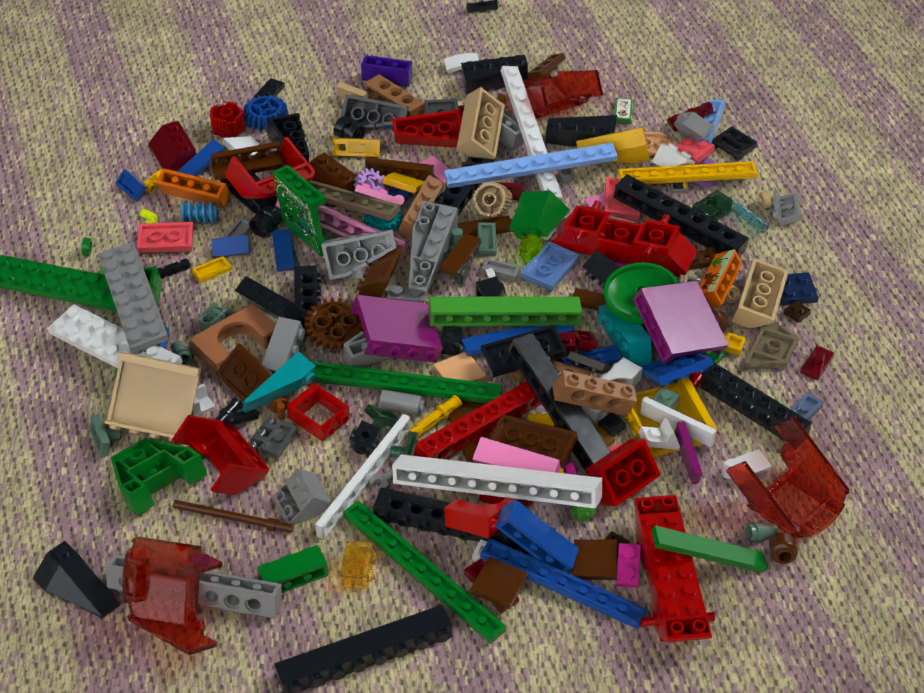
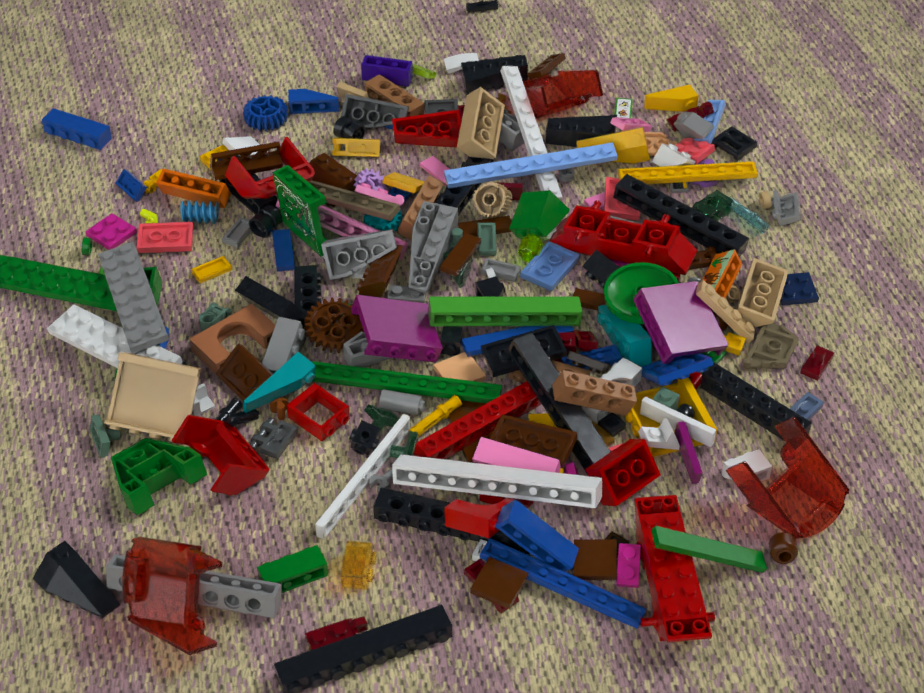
(76, 129): none -> blue brick
(111, 231): none -> dark pink plate
(172, 146): dark red slope -> none
(174, 268): black axle -> none
(179, 349): sand green cone -> none
(202, 159): blue tile -> none
(227, 120): red brick -> none
(230, 246): blue tile -> none
(270, 523): reddish brown bar -> none
(271, 87): black plate -> none
(290, 127): black wedge -> none
(301, 497): light grey slope -> none
(310, 101): none -> blue slope
(335, 632): none -> dark red hinge
(411, 169): reddish brown tile -> none
(423, 72): none -> lime tile
(425, 572): green plate -> none
(582, 513): bright green gear -> none
(630, 123): none -> bright pink tile
(673, 99): none -> yellow slope
(686, 410): none -> black bush
(721, 307): none -> tan plate
(759, 531): sand green cone -> none
(797, 311): dark brown plate -> none

